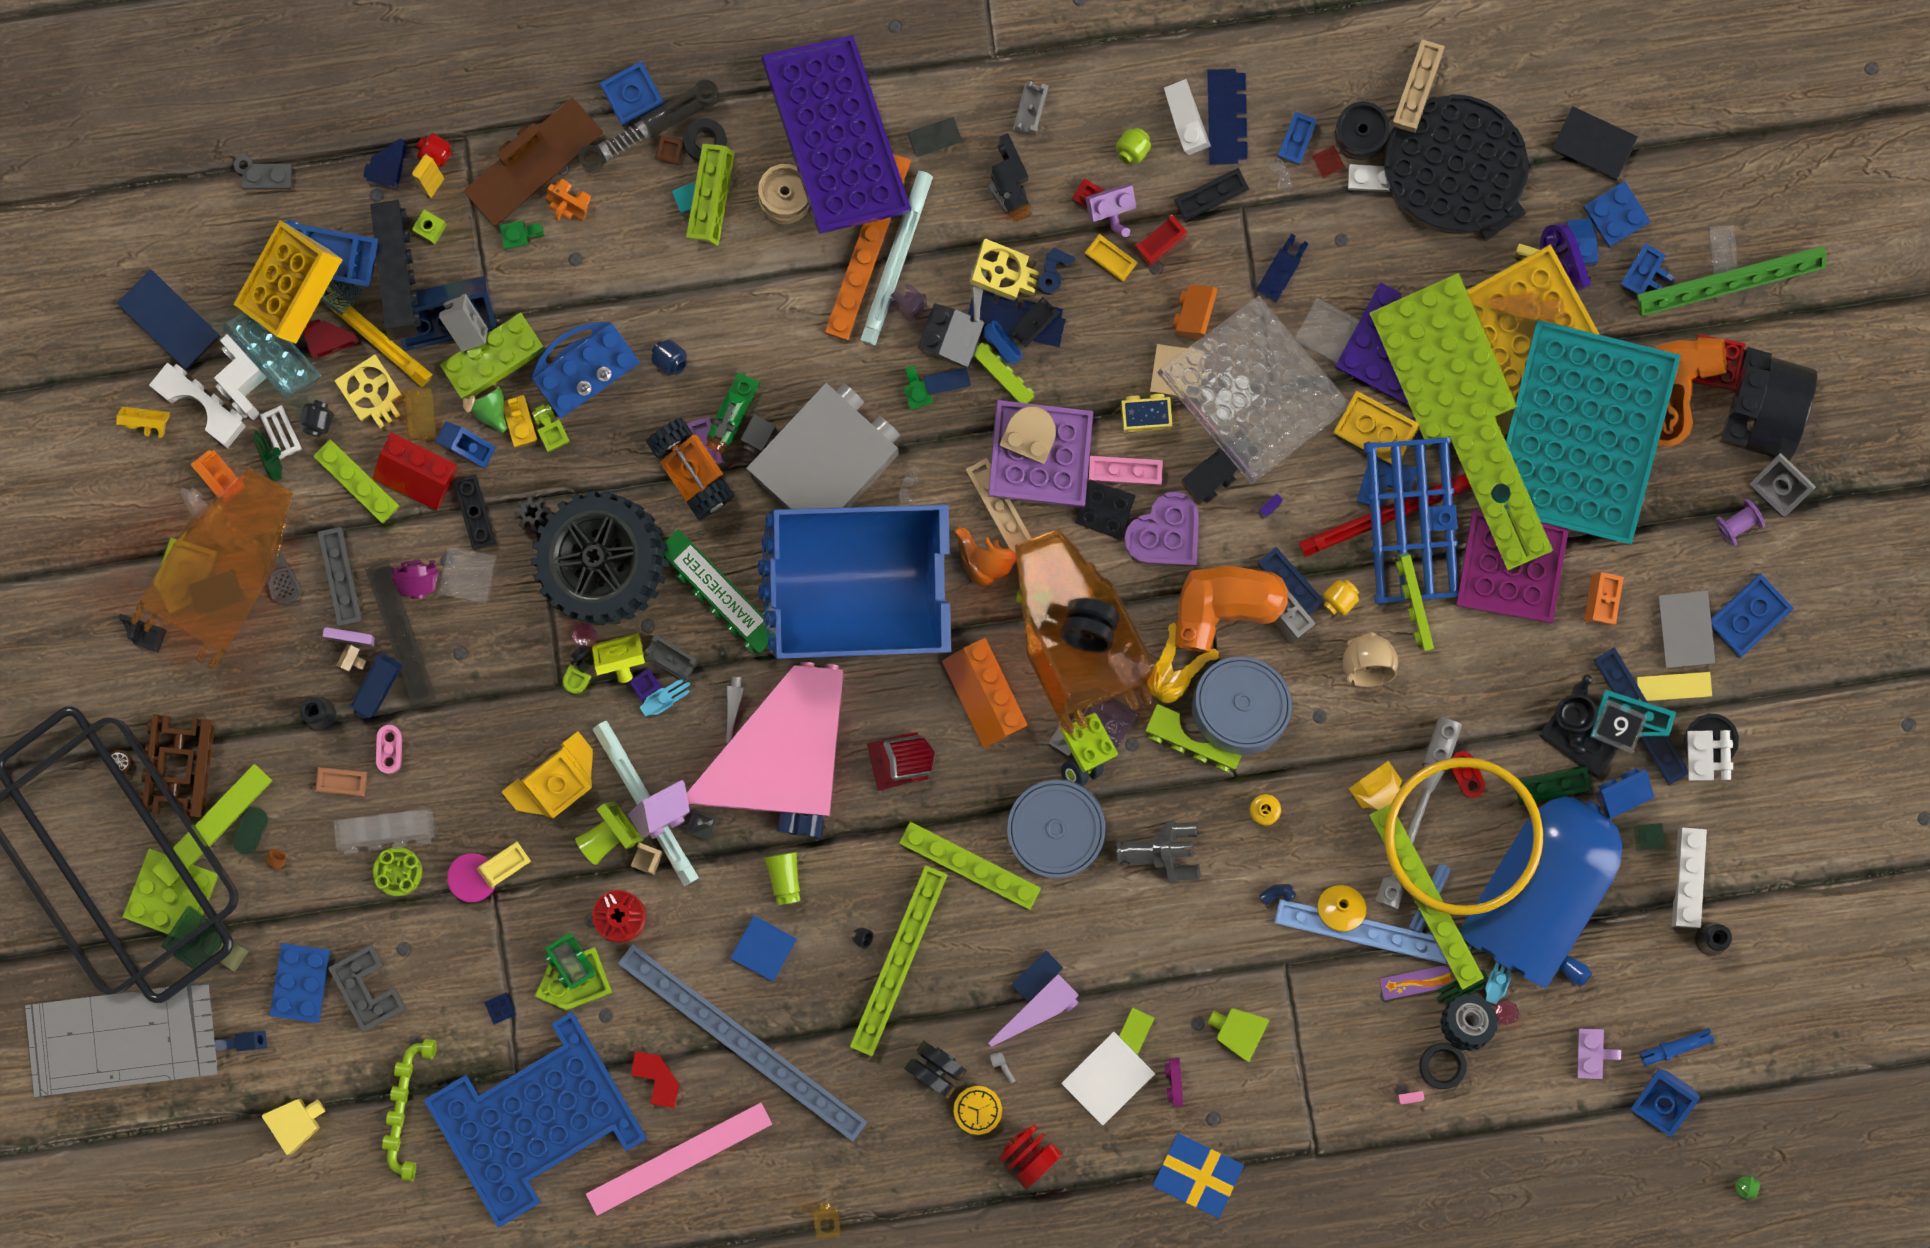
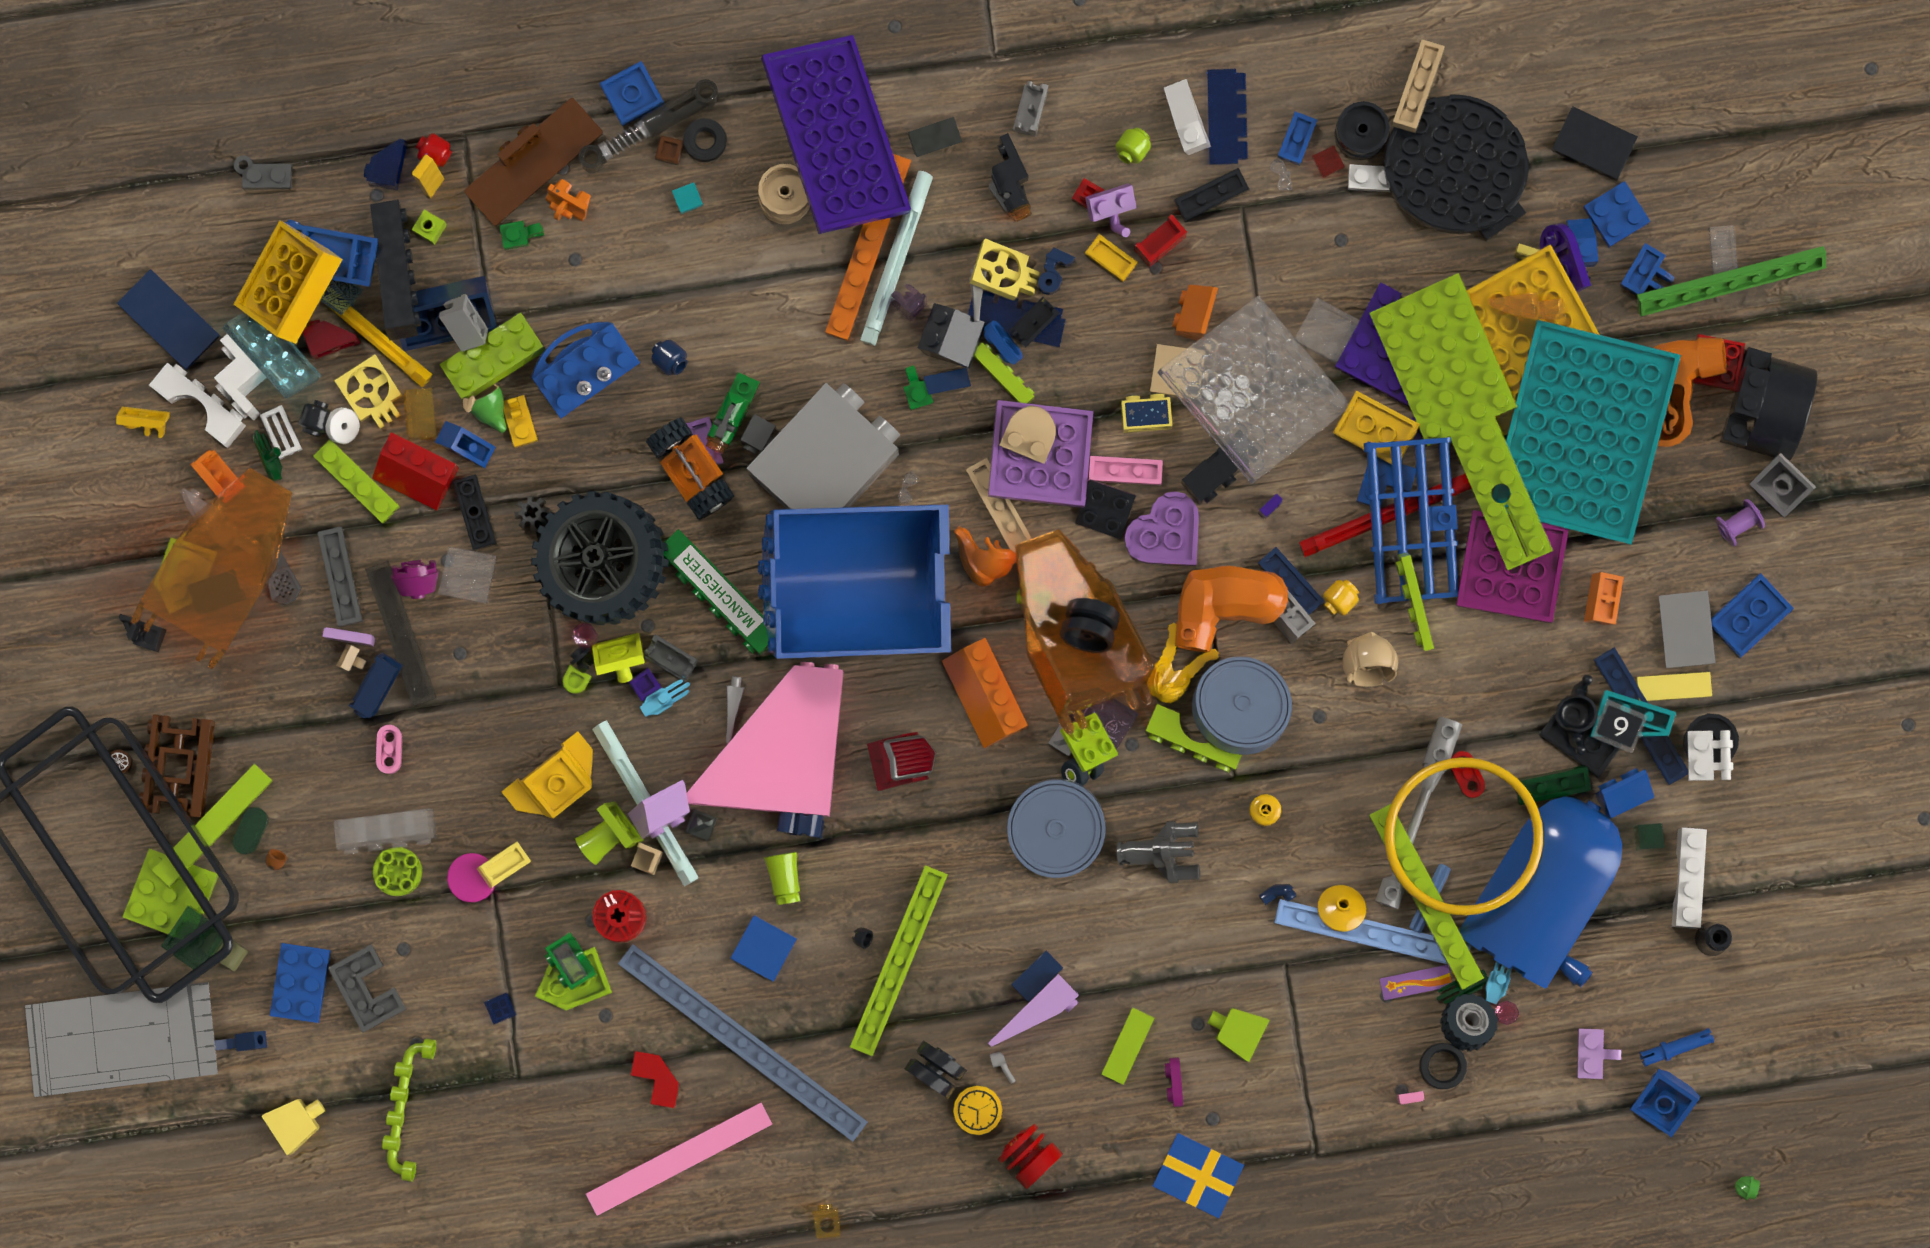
(323, 719): black plant -> none
(341, 782): nougat tile -> none
(348, 419): none -> white piece
(532, 1121): blue piece -> none
(553, 433): lime plate -> none
(710, 194): lime fence -> none
(970, 865): lime plate -> none
(1108, 1078): white sticker -> none
(1281, 270): clear blue hinge -> none
(1377, 788): yellow slope -> none

